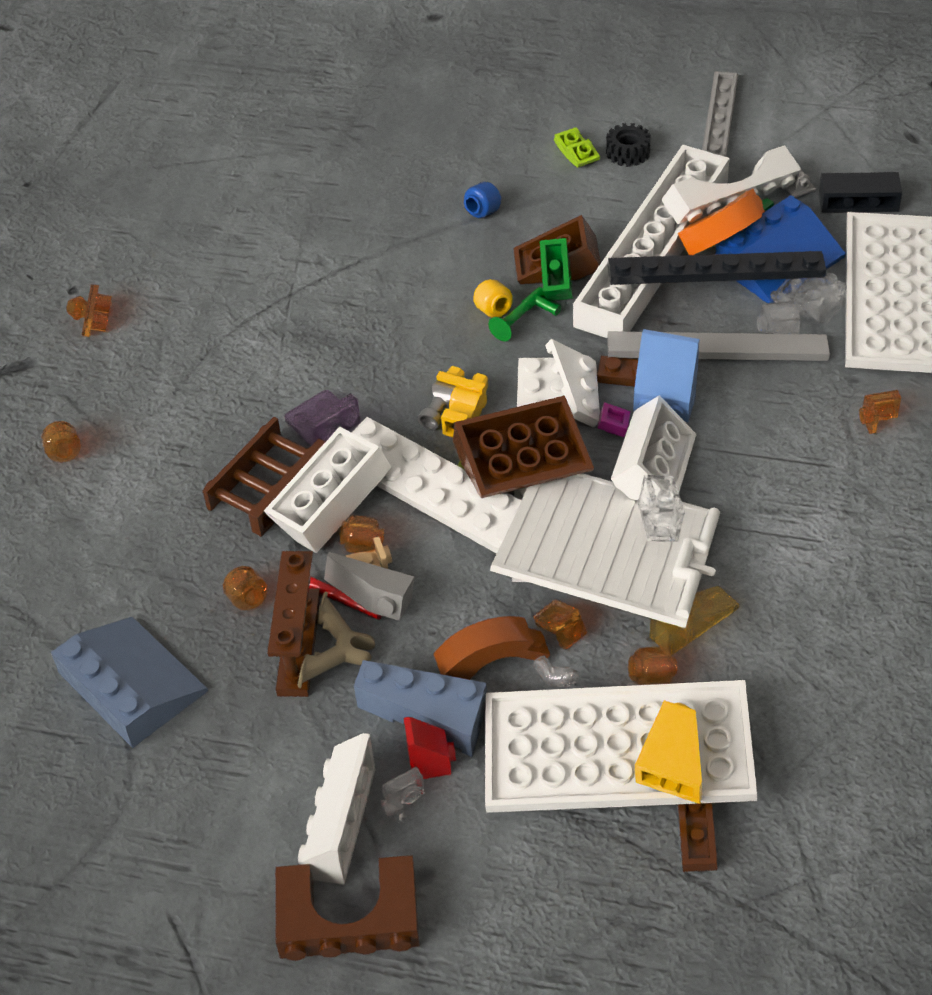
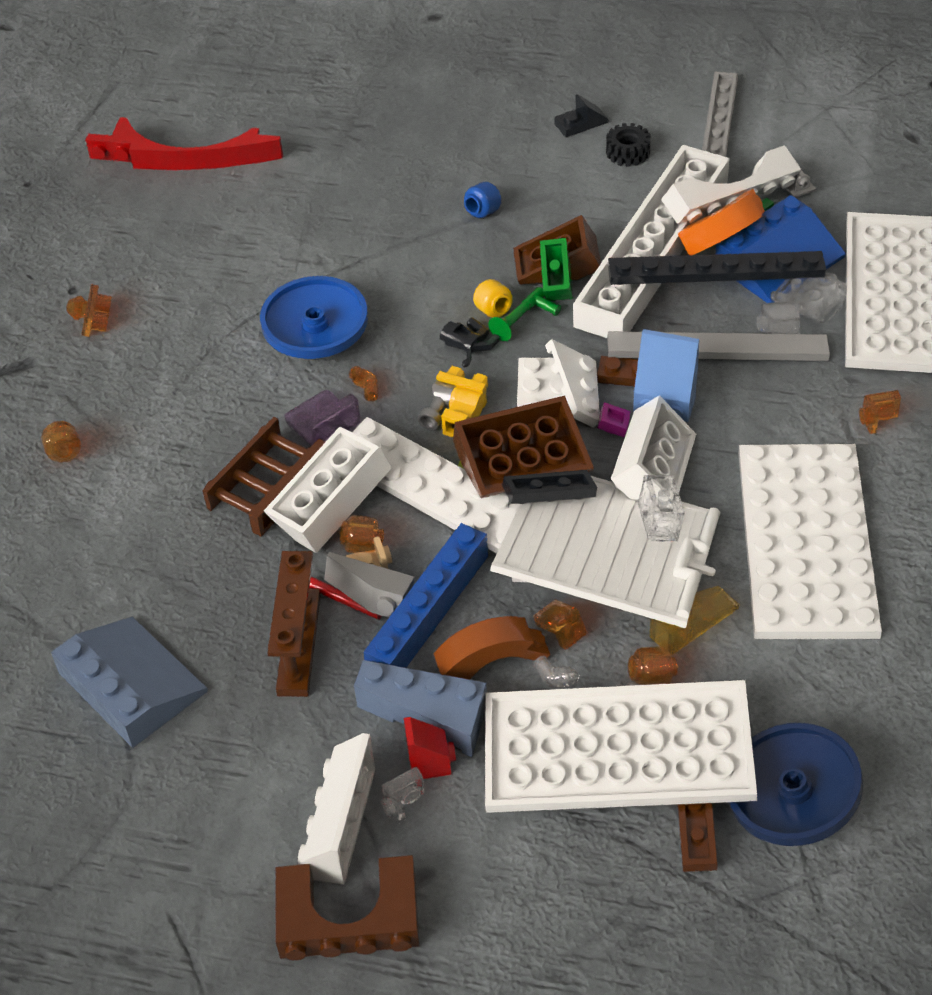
(130, 146): none -> red slope
(245, 588): clear orange head -> none
(314, 317): none -> blue dish
(345, 646): dark tan piece -> none
(365, 380): none -> clear orange arm
(429, 598): none -> blue brick
(460, 337): none -> black piece
(549, 486): none -> black plate
(575, 148): lime slope -> none
(581, 119): none -> black slope
(672, 754): yellow slope -> none
(804, 785): none -> dark blue dish
(807, 543): none -> white plate
(860, 192): black brick -> none

